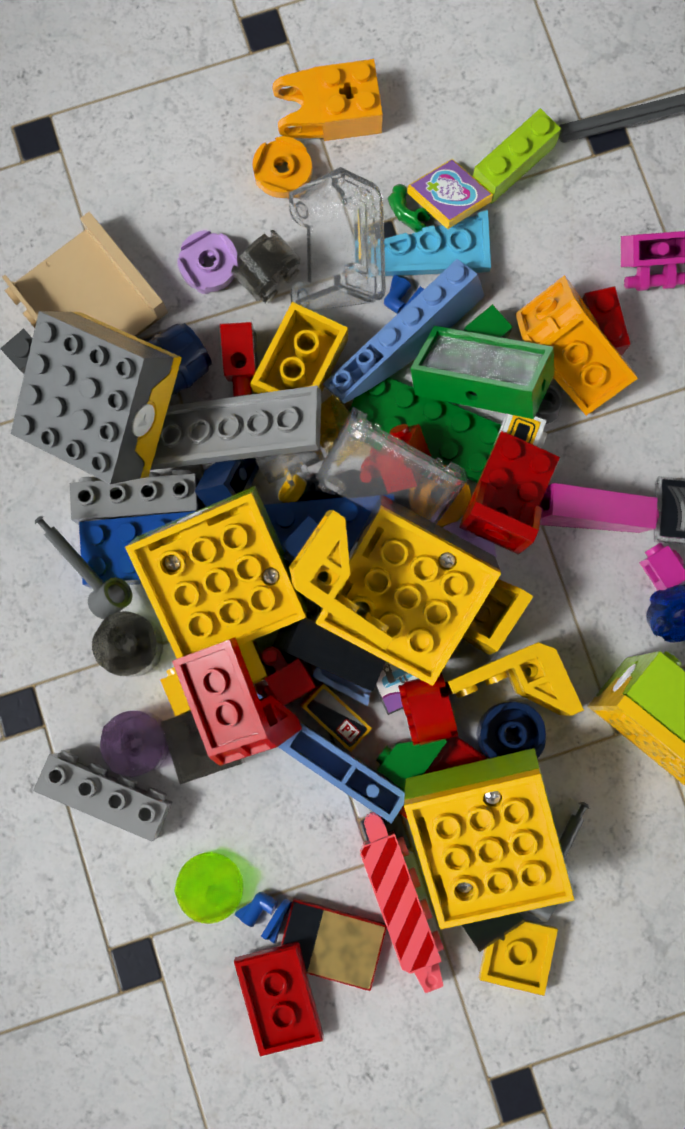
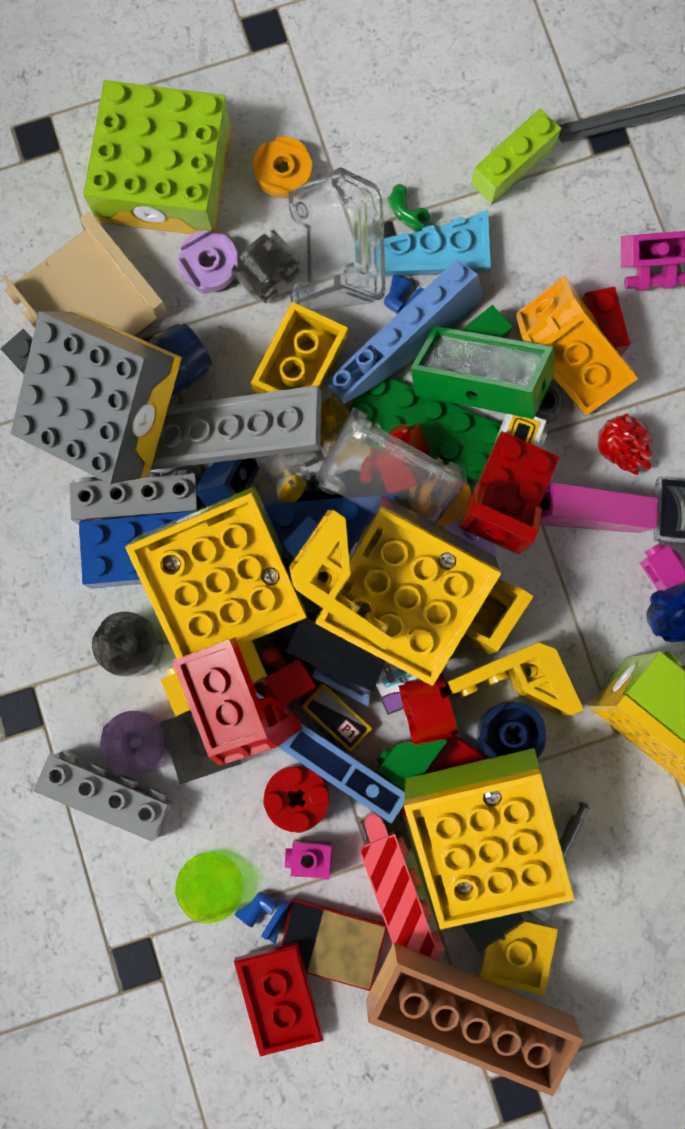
(107, 596): dark grey piece -> none
(158, 158): none -> lime piece
(239, 344): red torso -> none
(301, 816): none -> red brick
(318, 850): none -> dark pink brick
(334, 101): light orange brick -> none
(449, 193): tile -> none
(473, 1020): none -> nougat brick
(626, 443): none -> red hair

